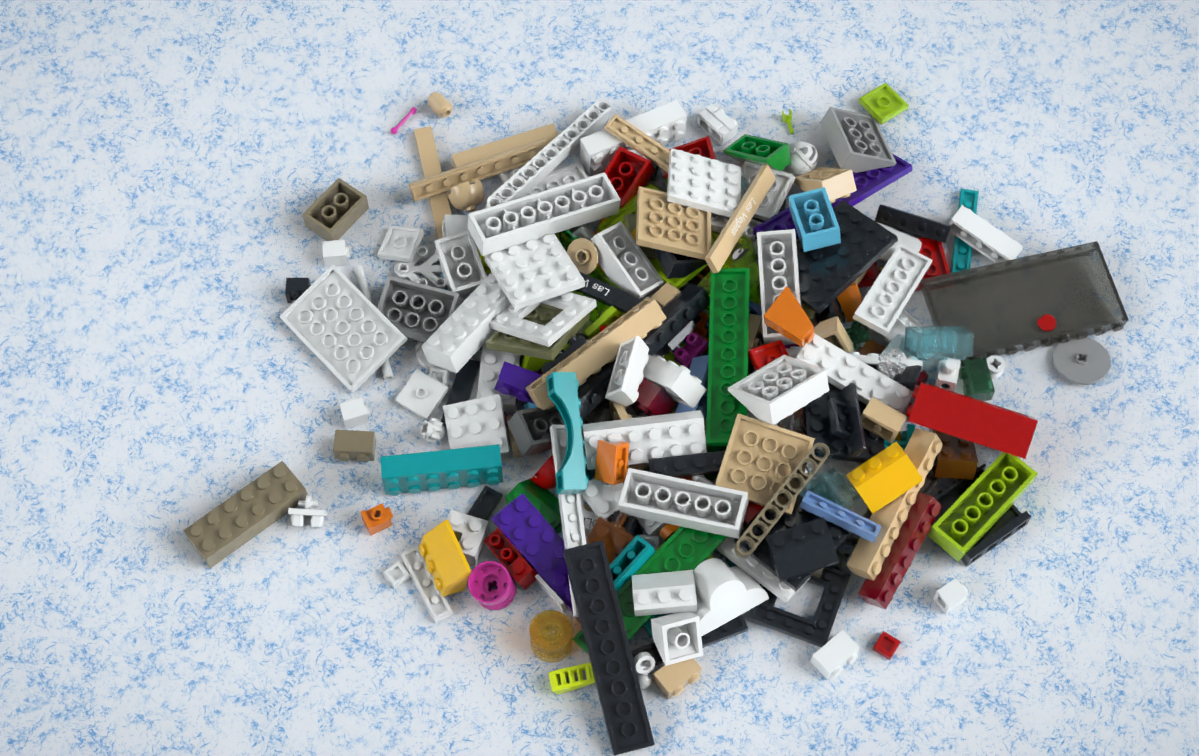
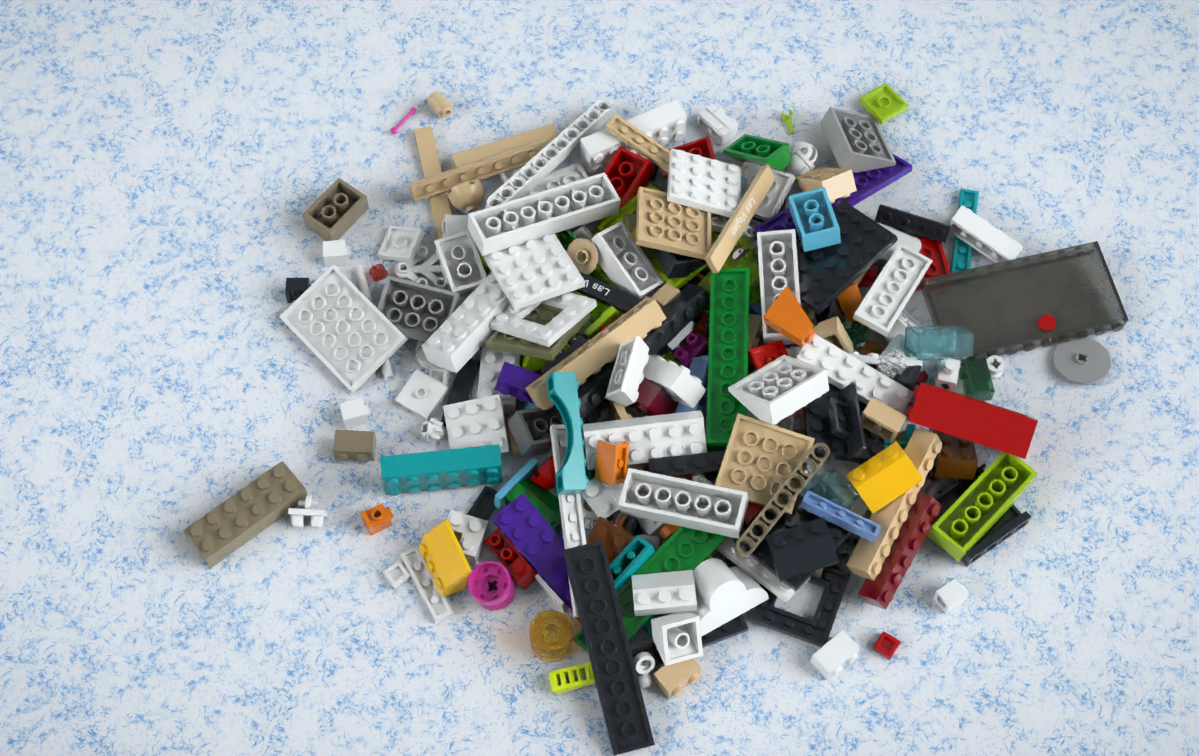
(378, 272): none -> clear red bush
(523, 474): none -> medium azure tile

